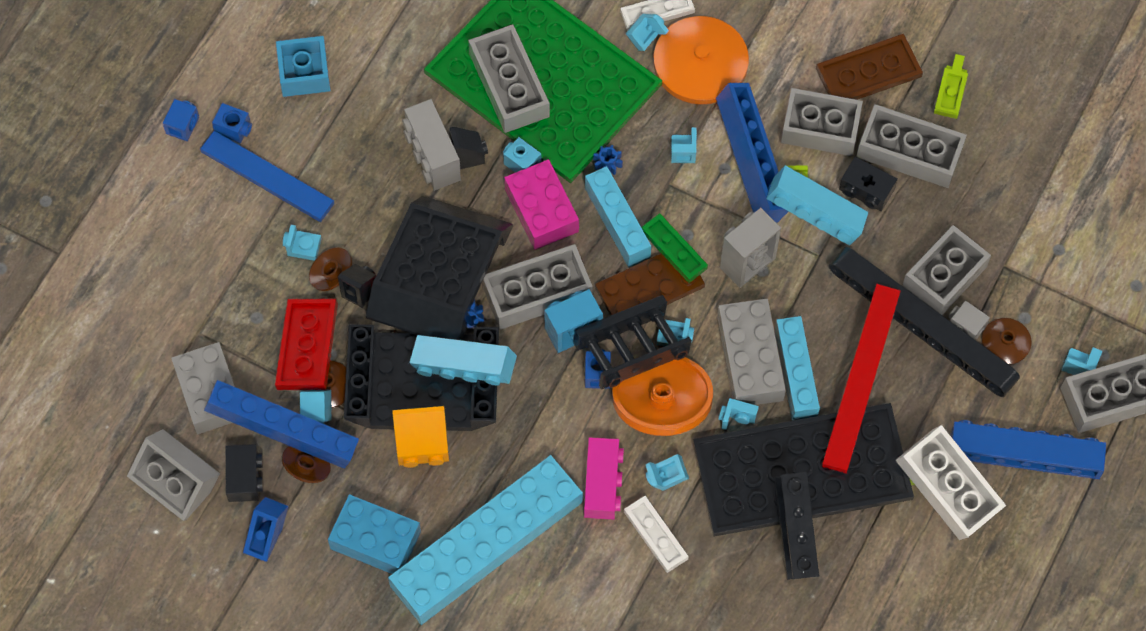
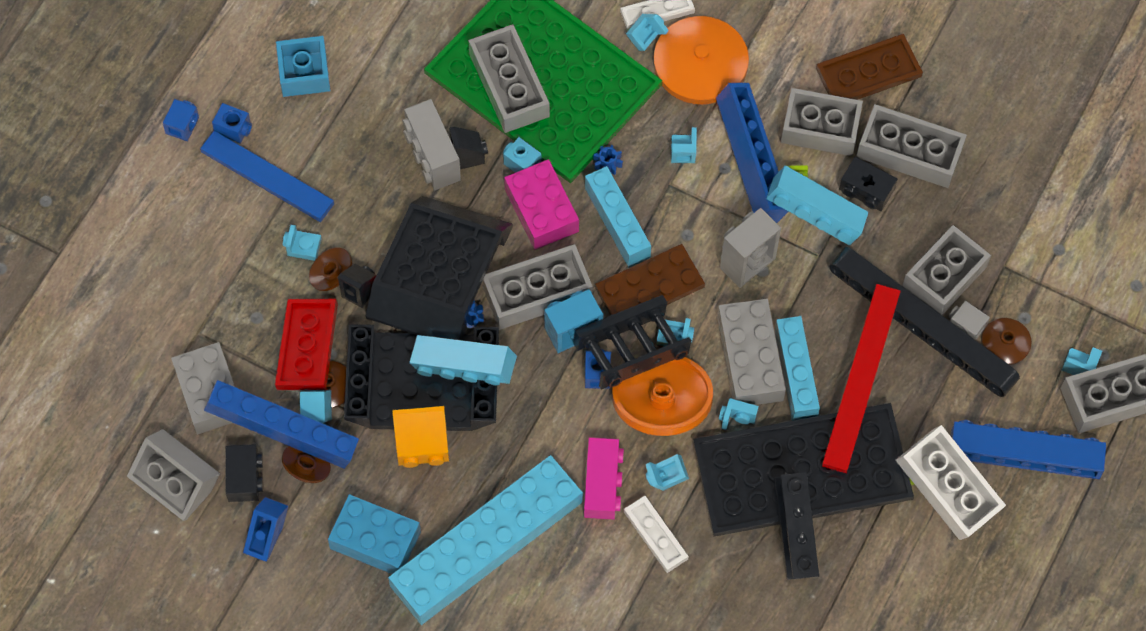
(674, 248): green plate -> none
(951, 89): lime hinge -> none

